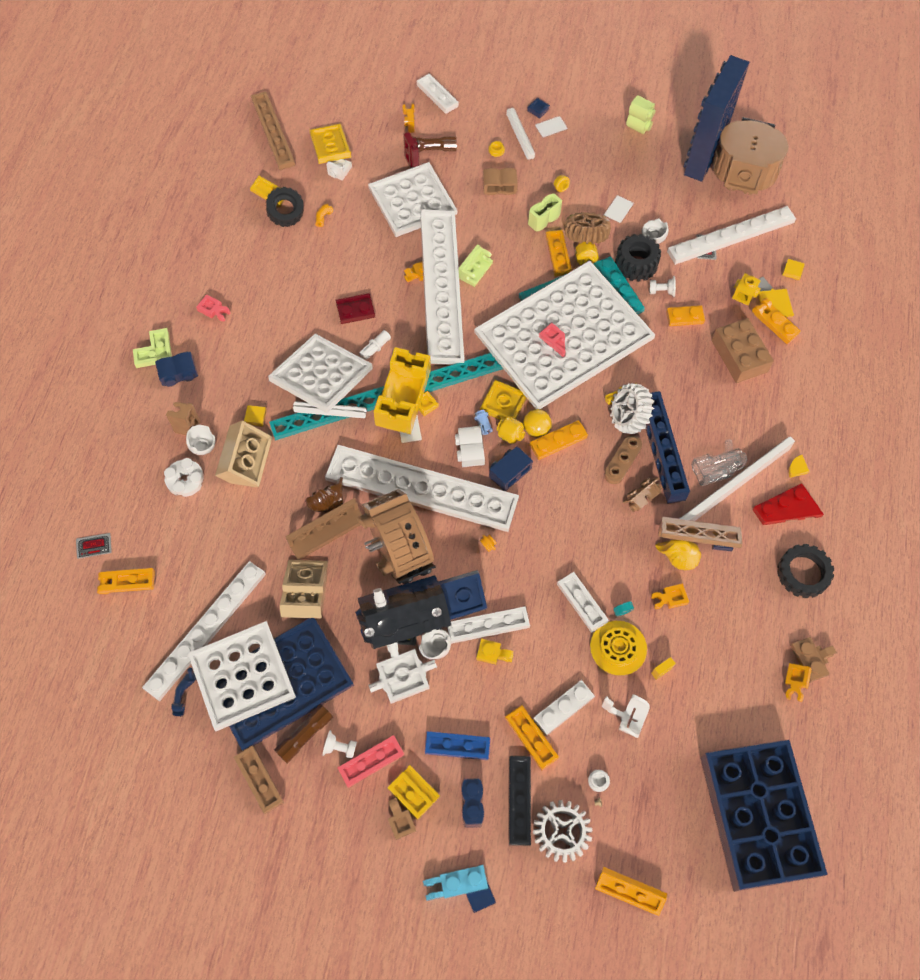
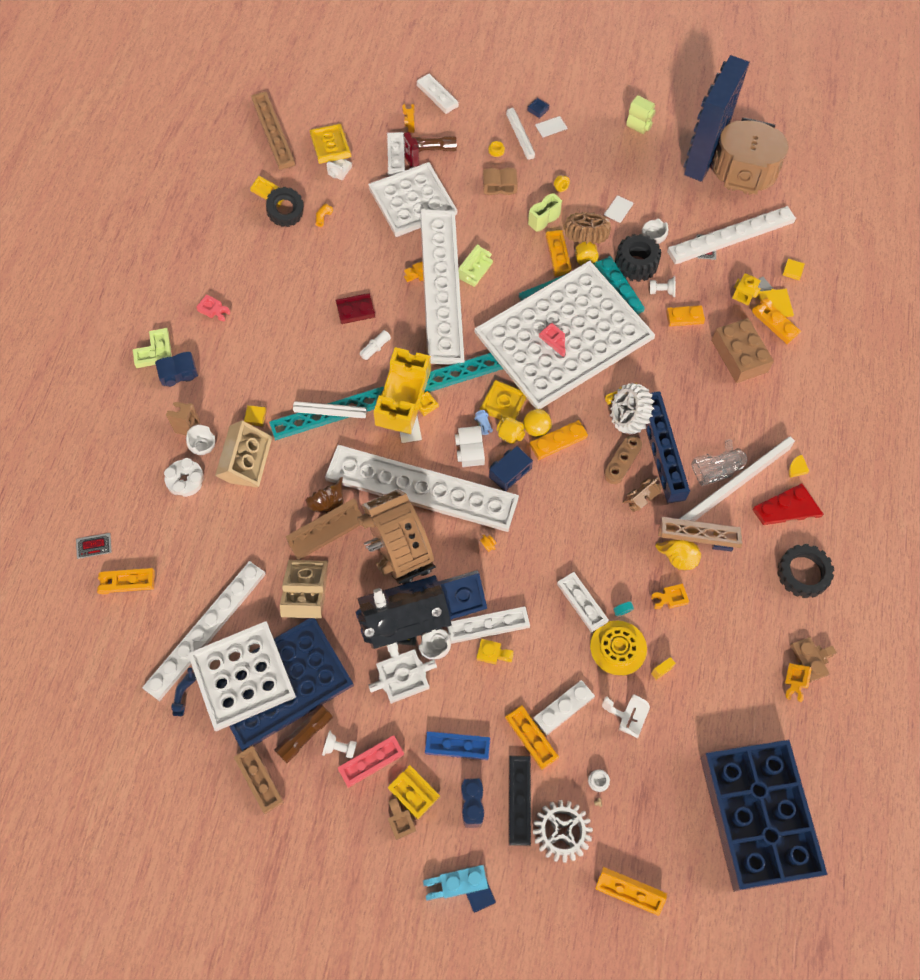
(320, 373): white plate -> none
(396, 158): none -> white plate

